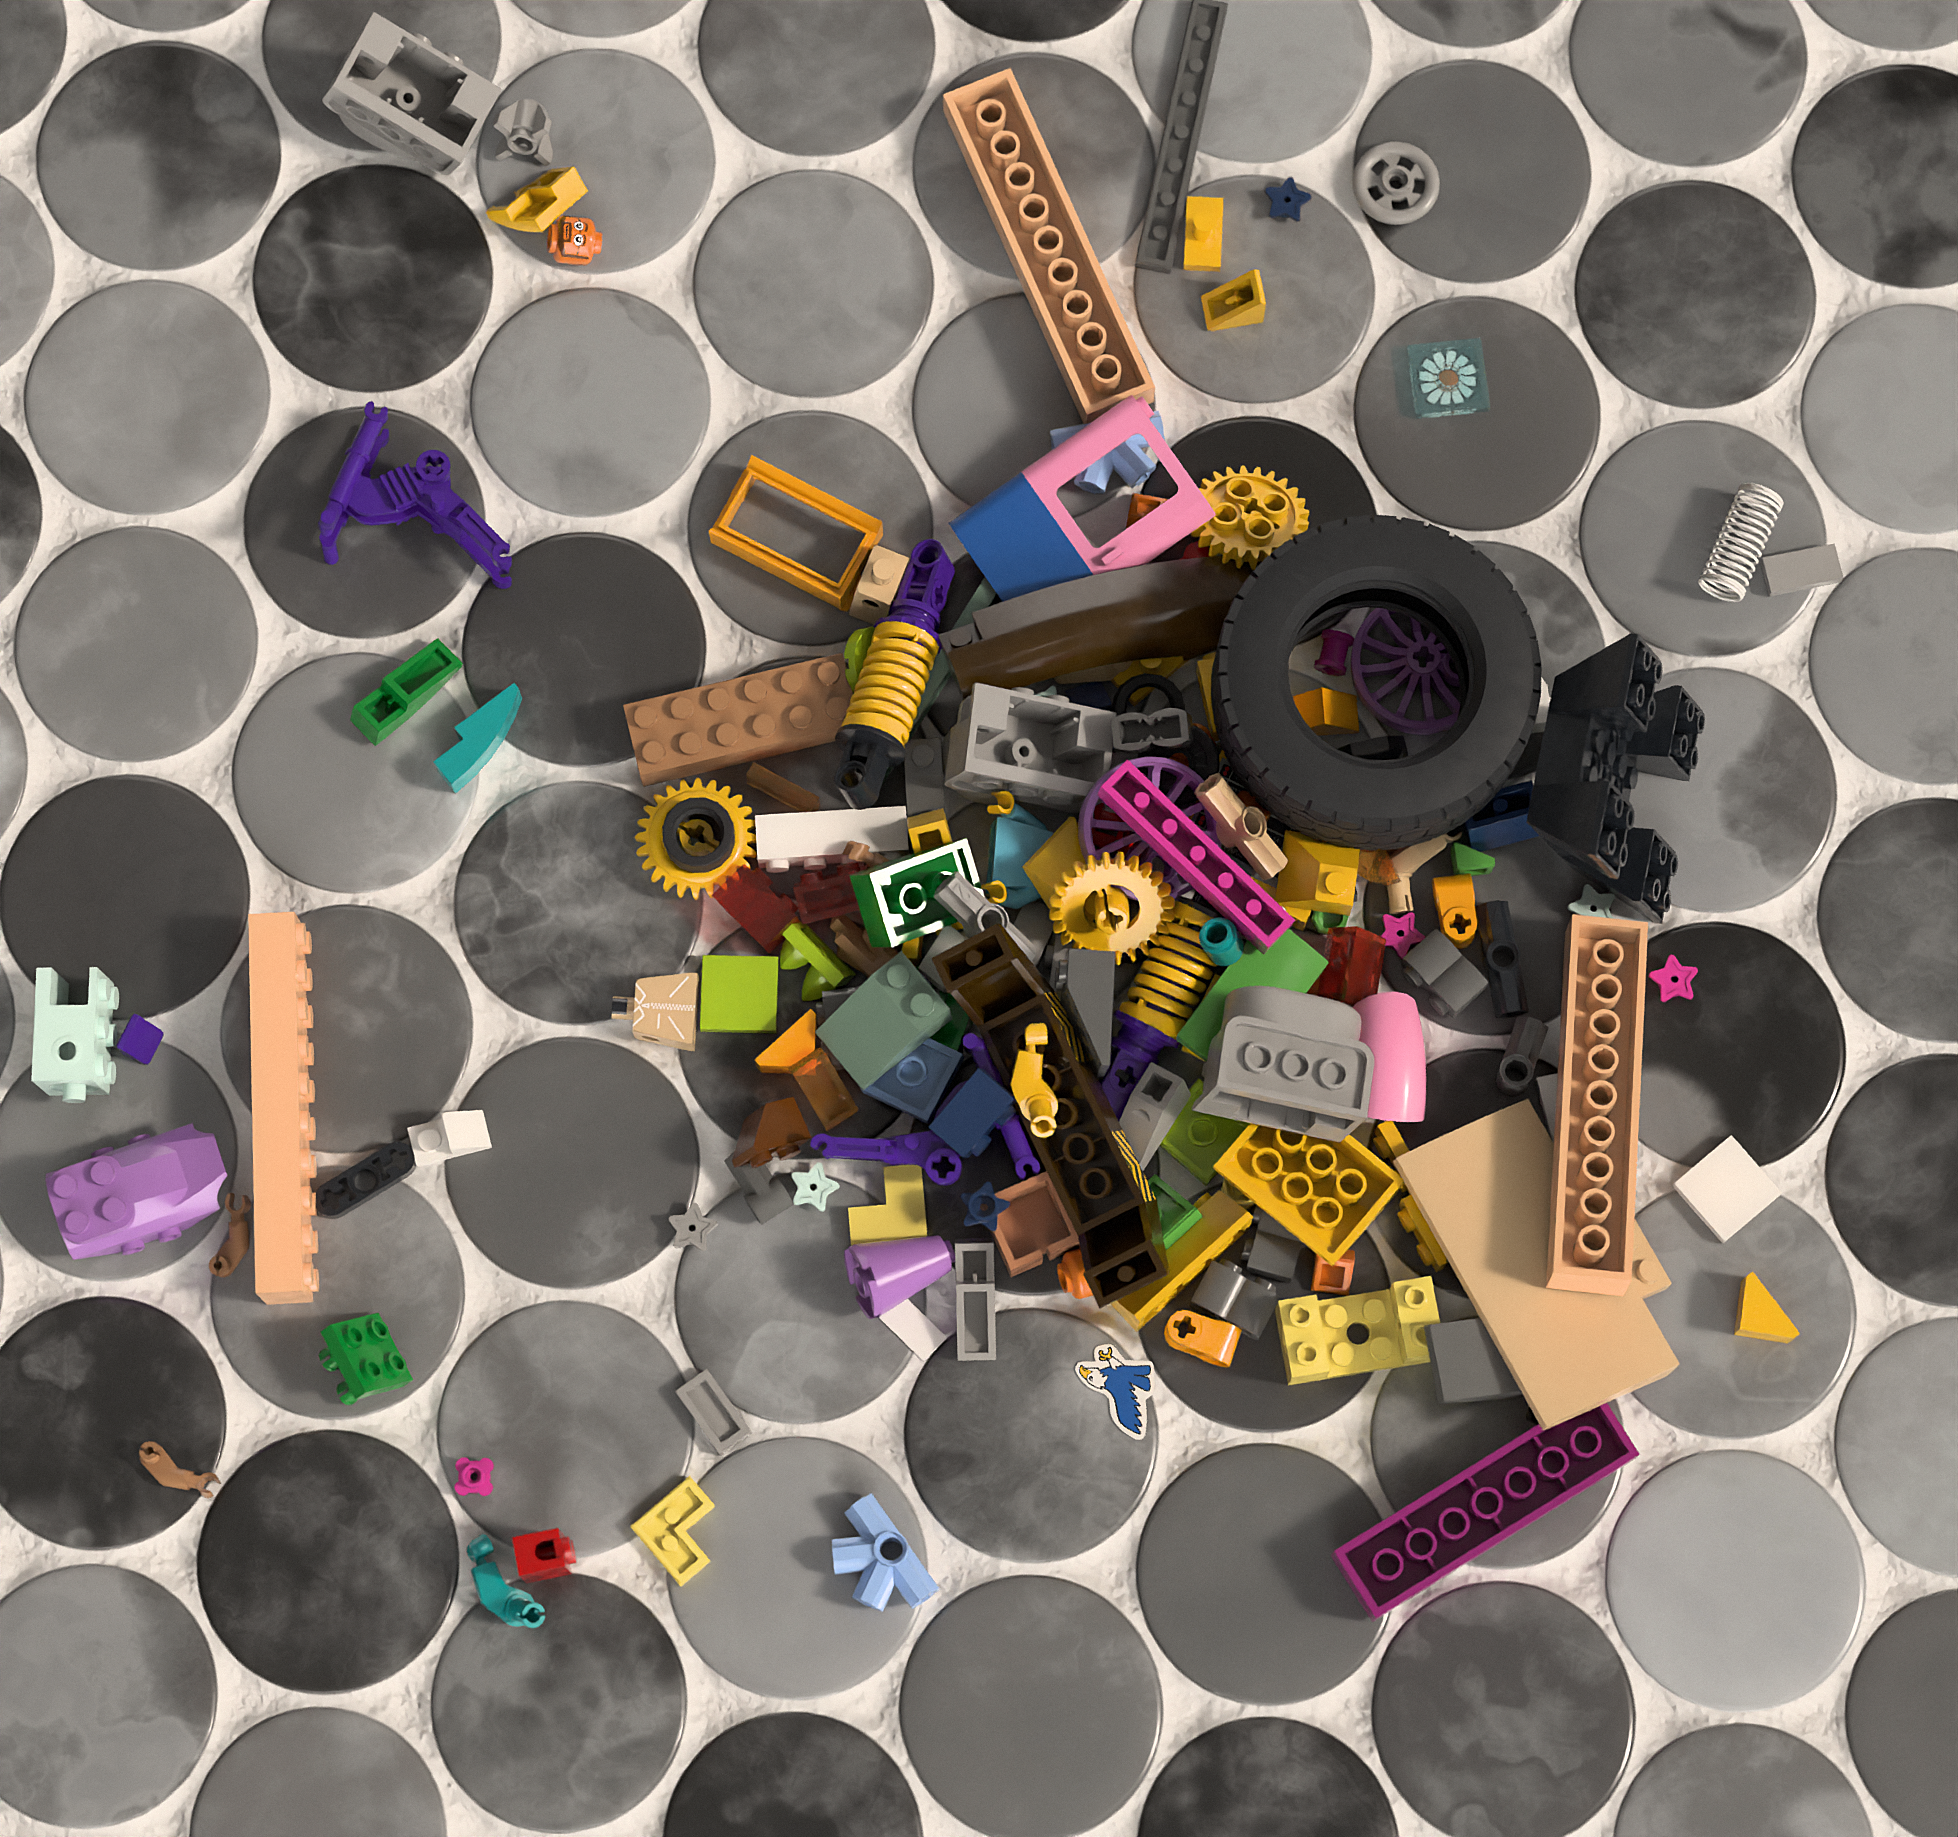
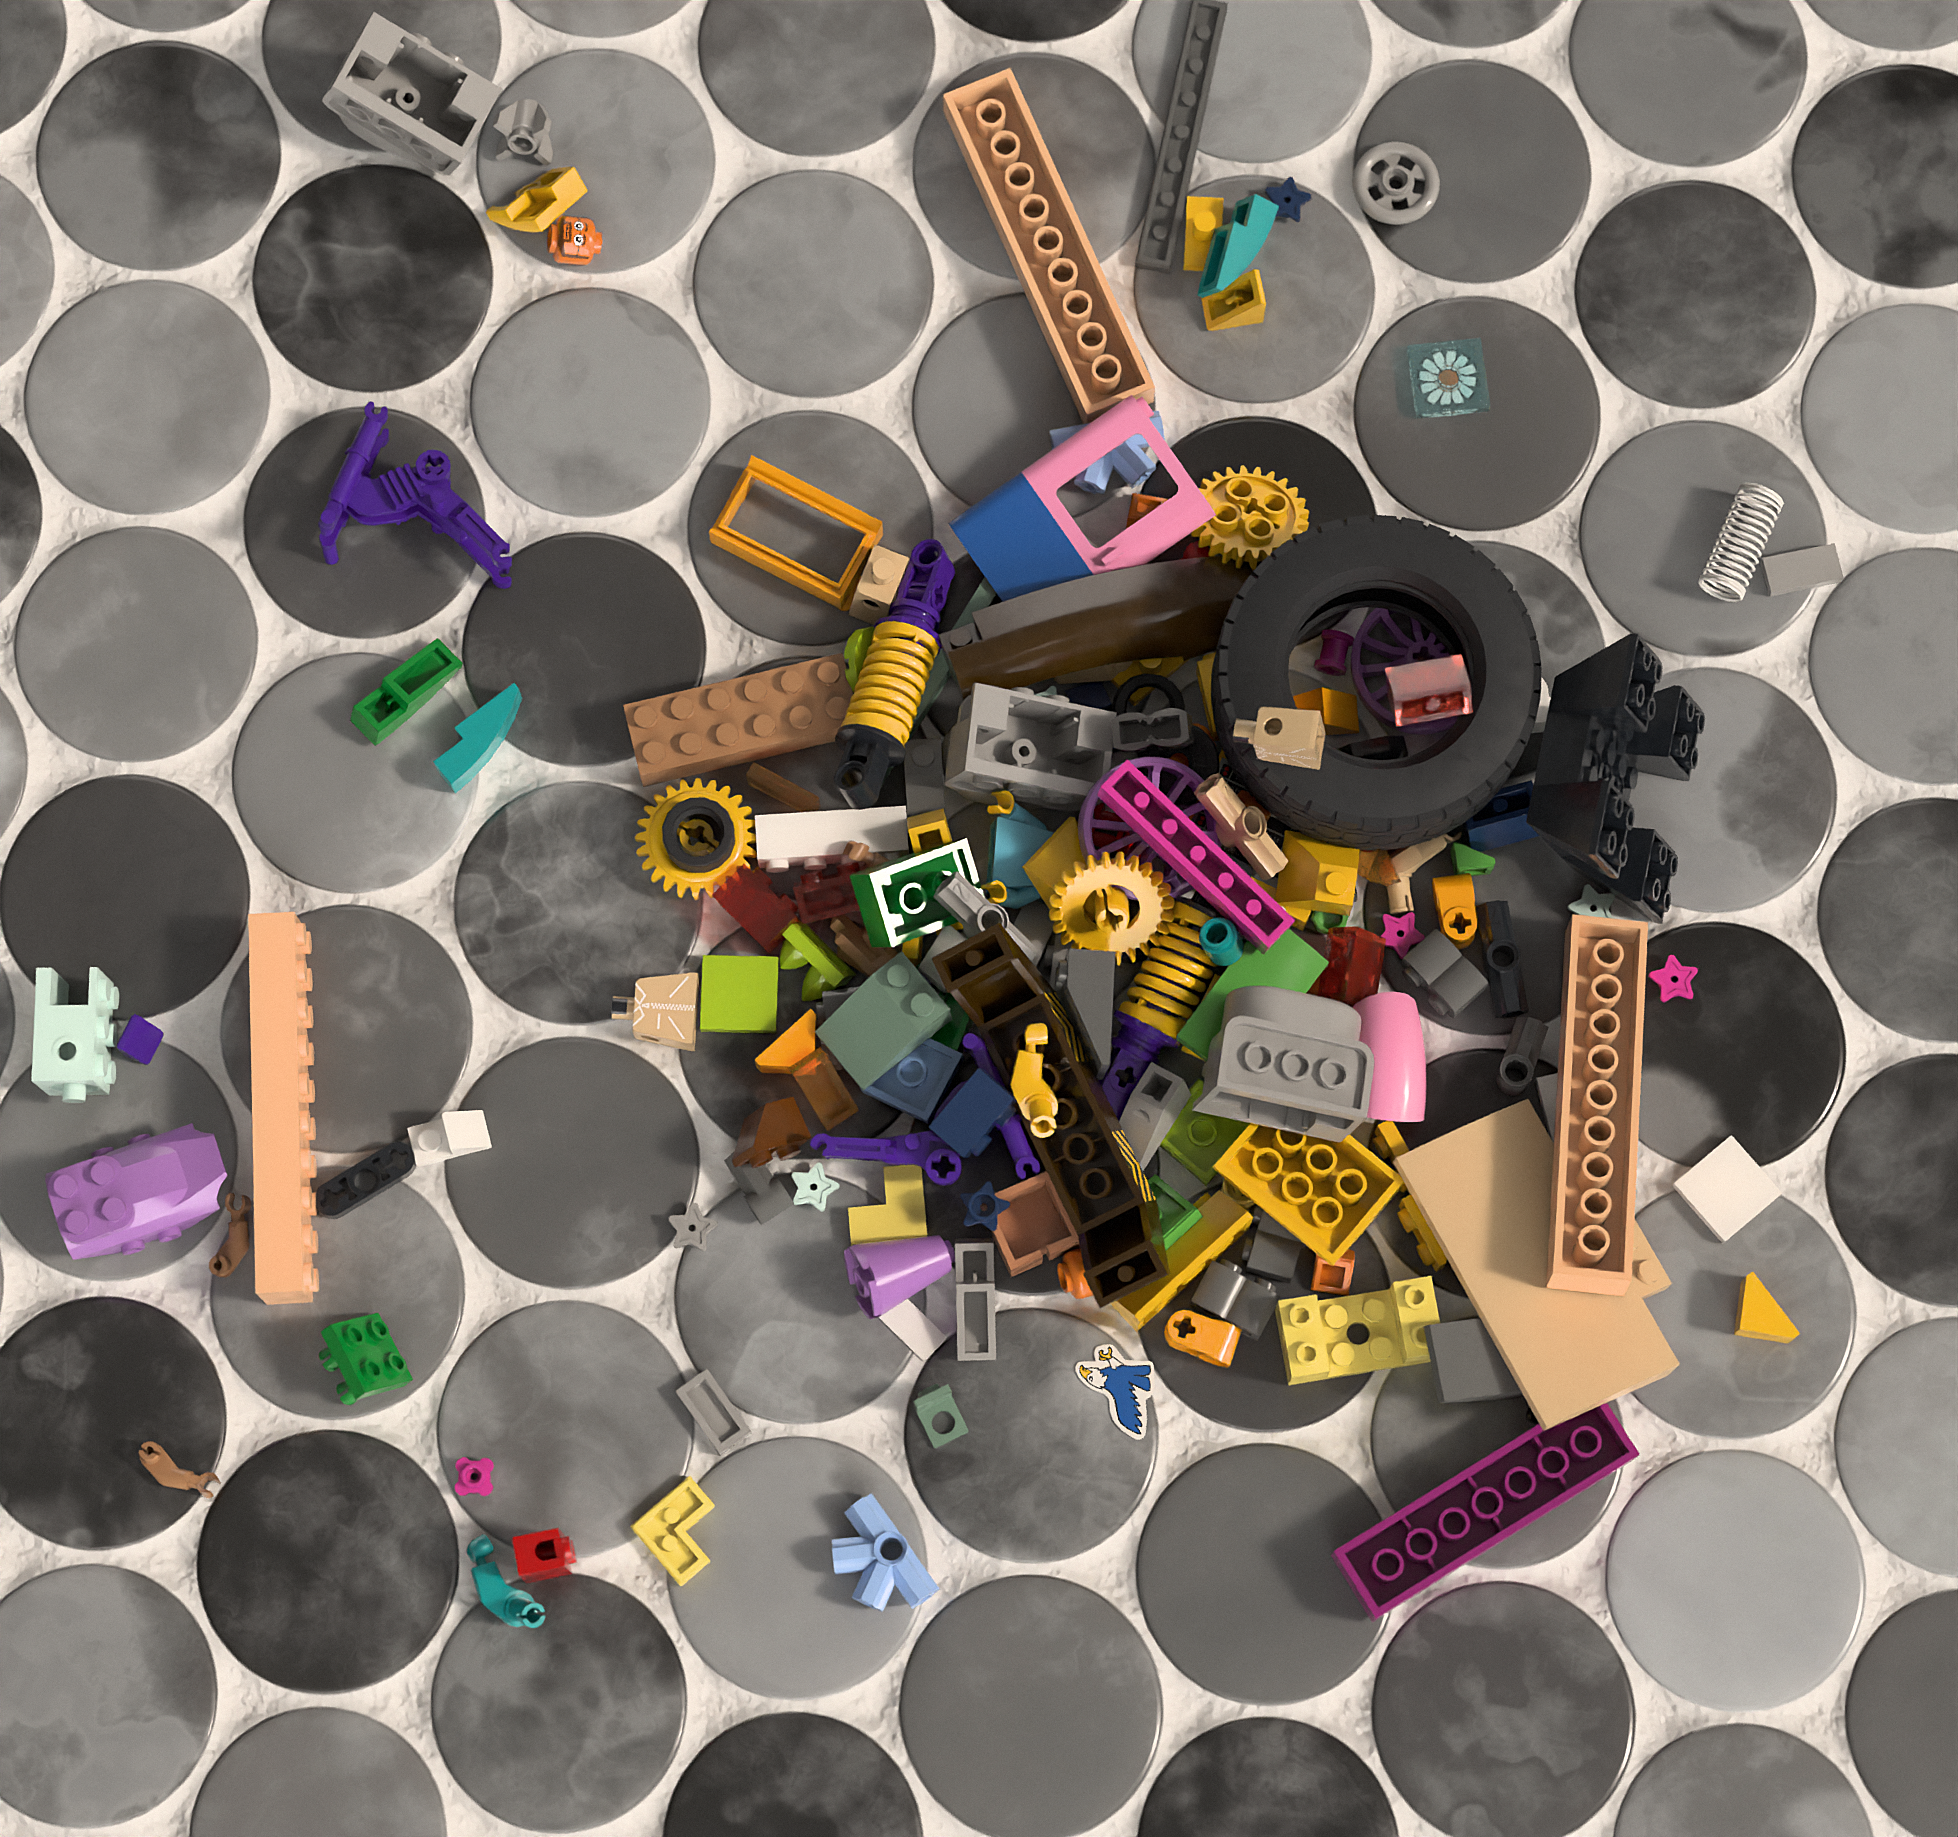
(936, 1400): none -> sand green bracket
(1236, 243): none -> teal slope
(1284, 736): none -> tan torso
(1429, 690): none -> clear red brick

